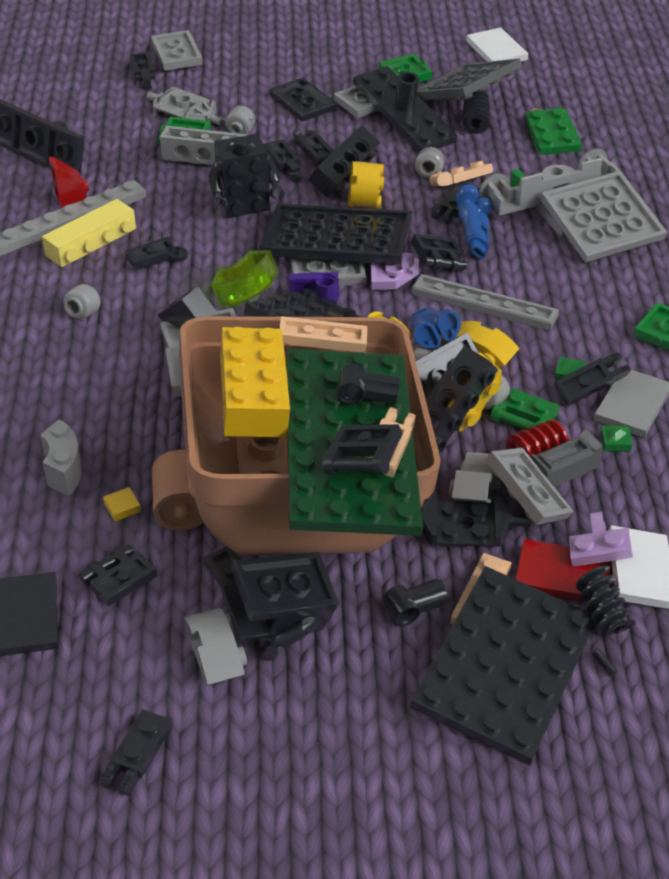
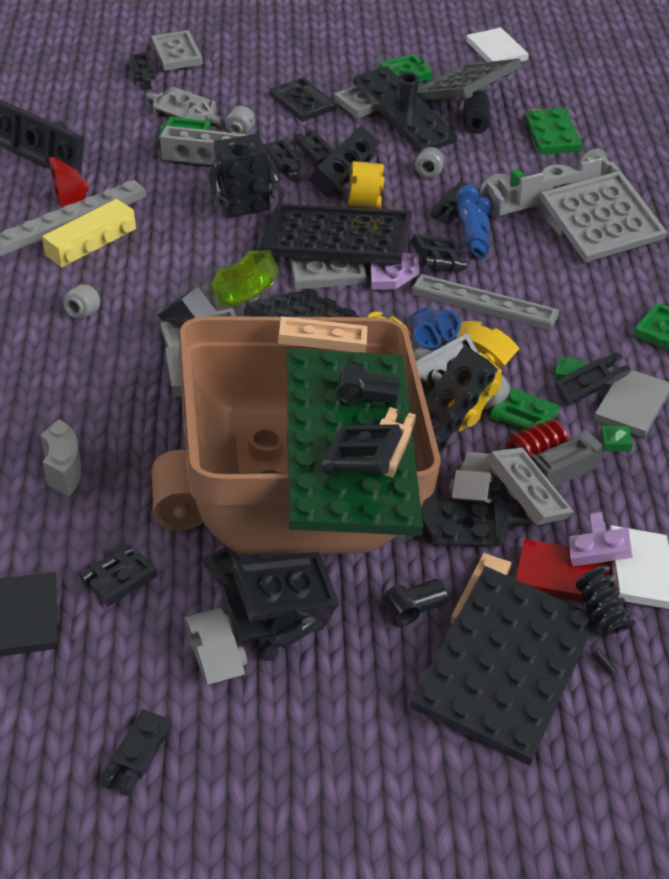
(122, 504): yellow tile -> none
(155, 252): black hinge -> none
(254, 382): yellow brick -> none
(323, 282): dark purple plate -> none
(460, 174): light nougat hinge -> none

